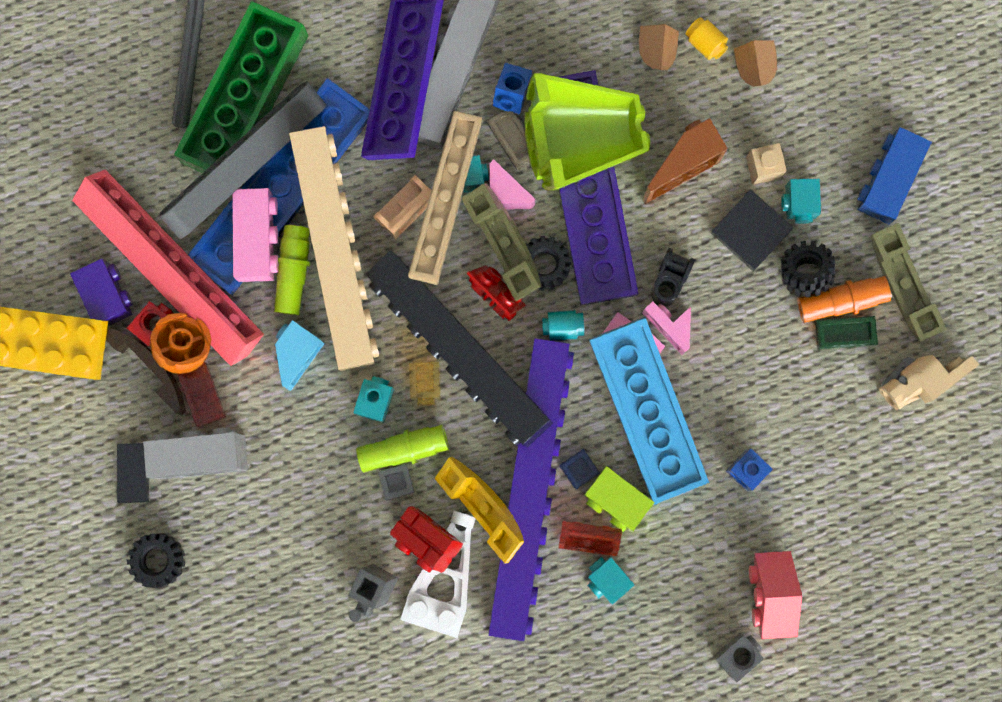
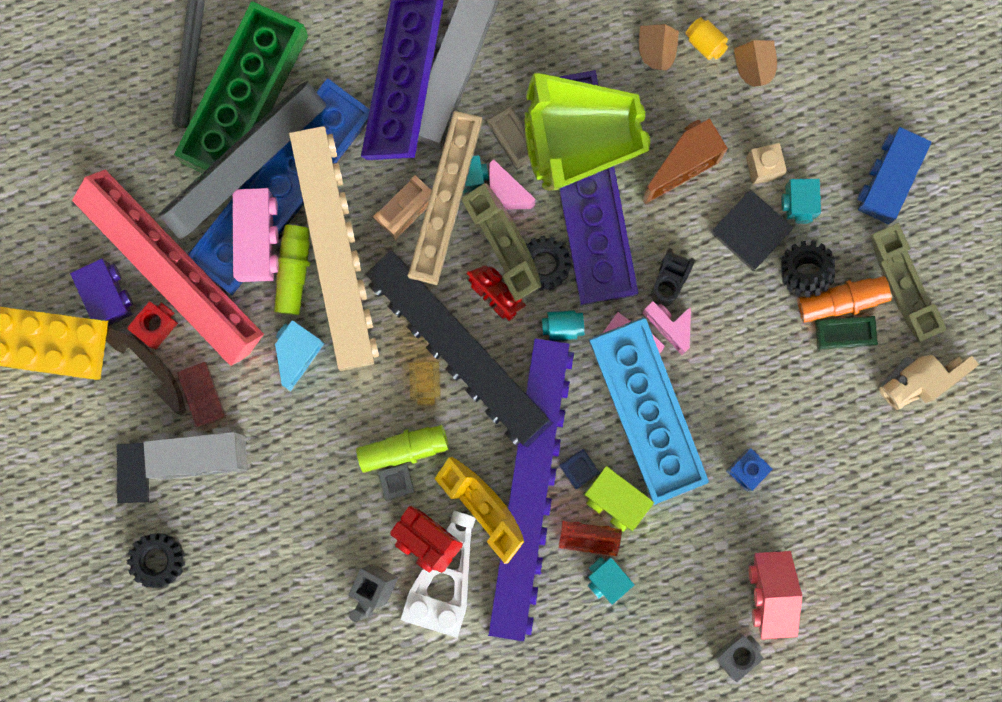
(180, 343): orange cylinder -> none
(374, 399): teal brick -> none
(512, 88): blue brick -> none

